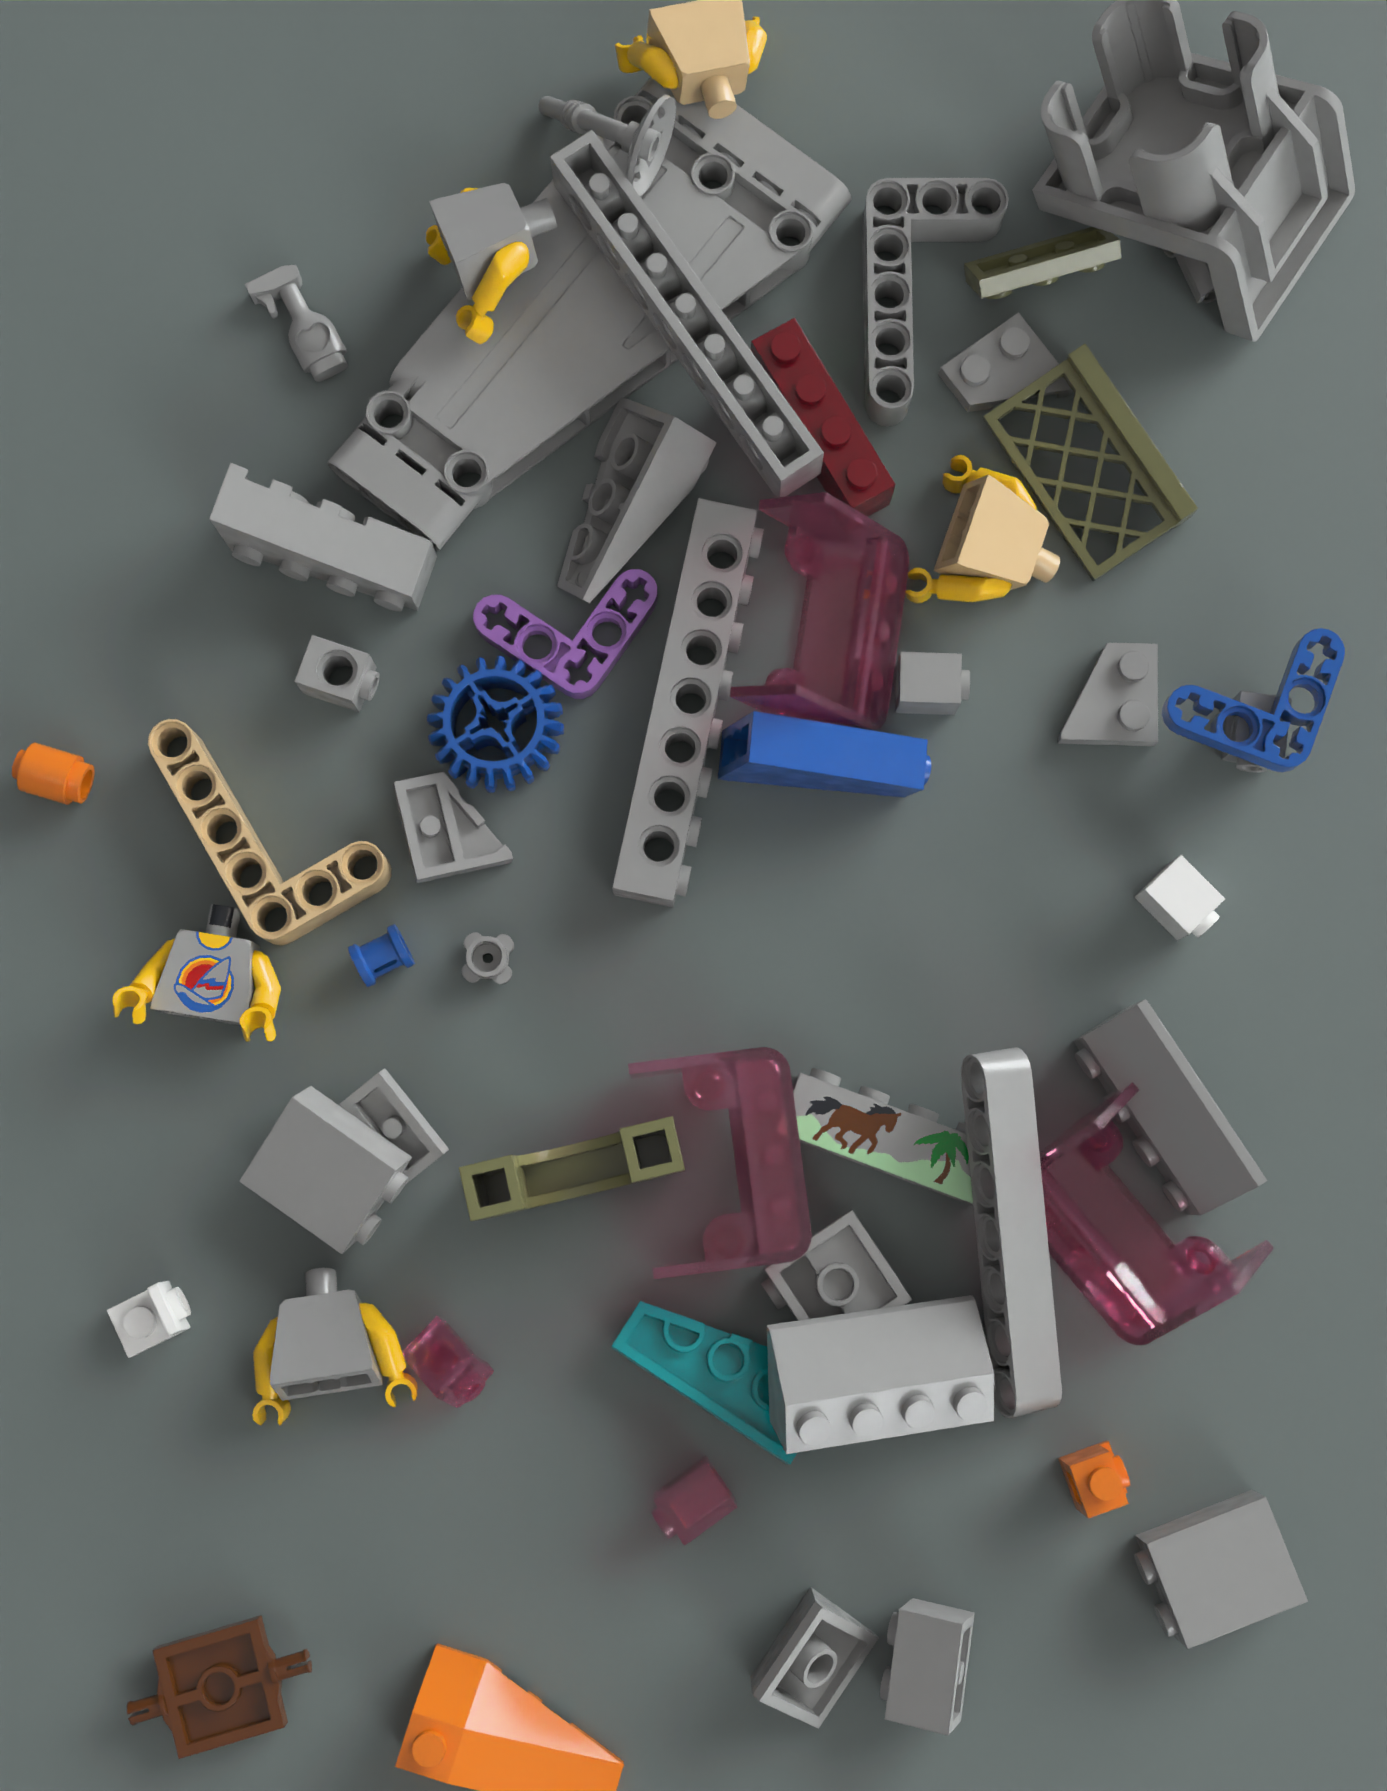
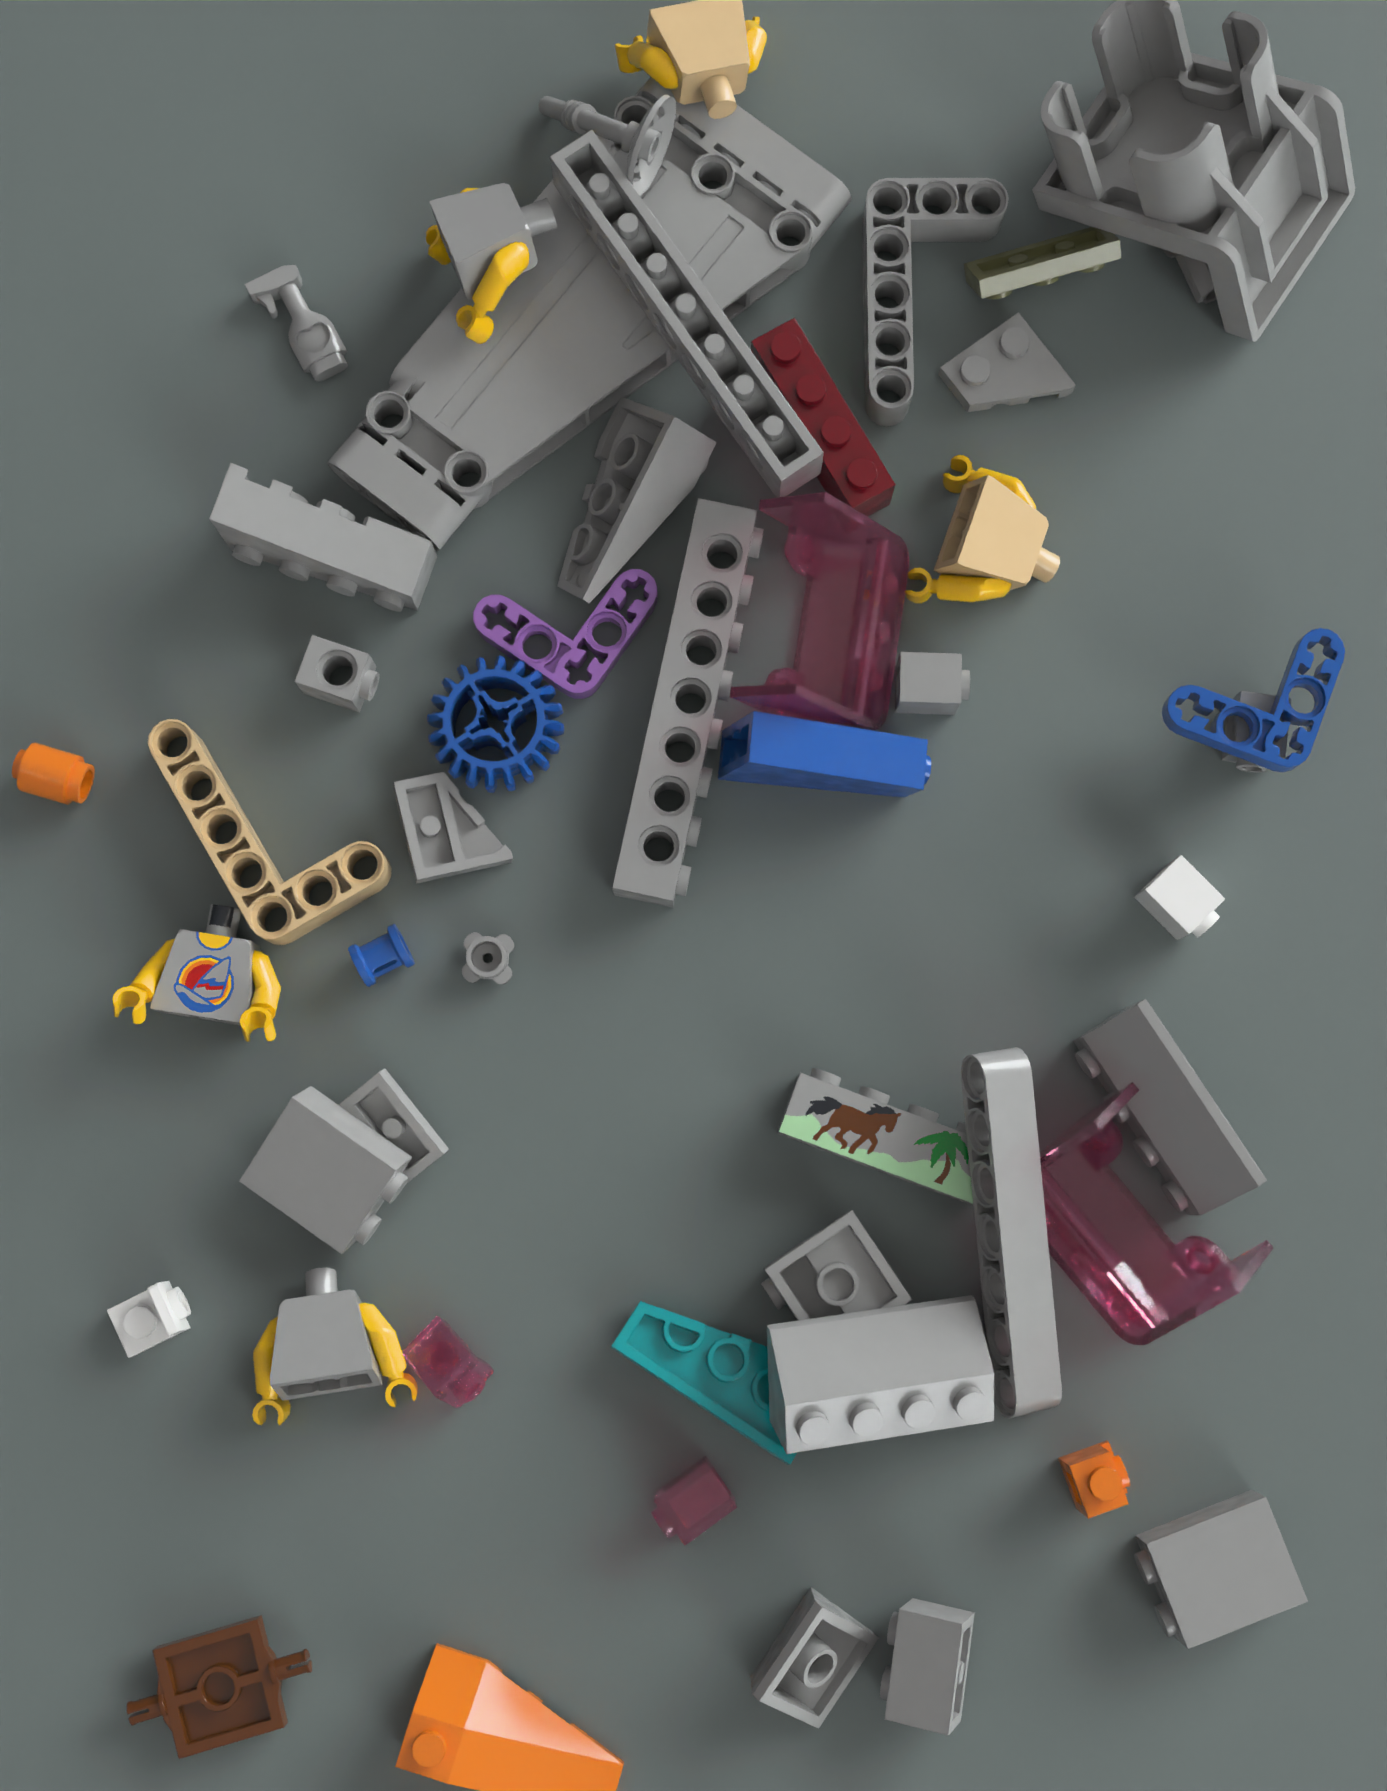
(572, 1170): olive arch -> none
(767, 1156): clear pink windscreen -> none
(1117, 699): light grey wing -> none
(1127, 439): olive fence -> none

